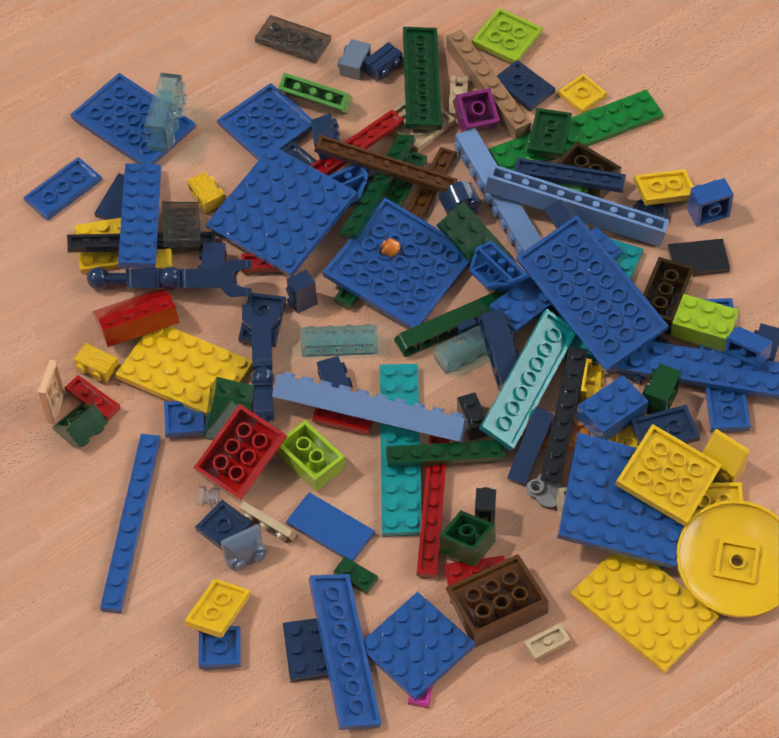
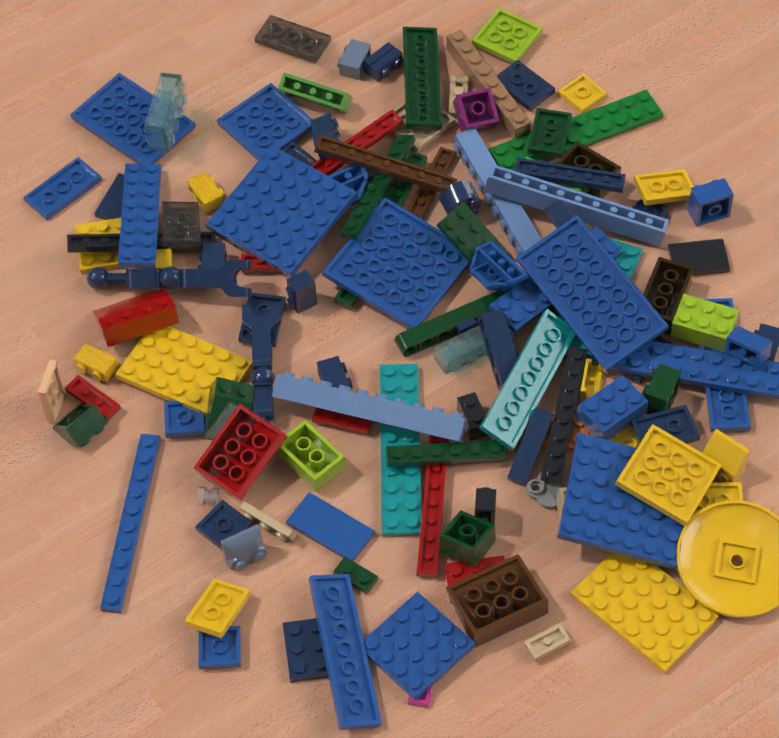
(339, 340): clear light blue brick -> none
(390, 247): orange piece -> none

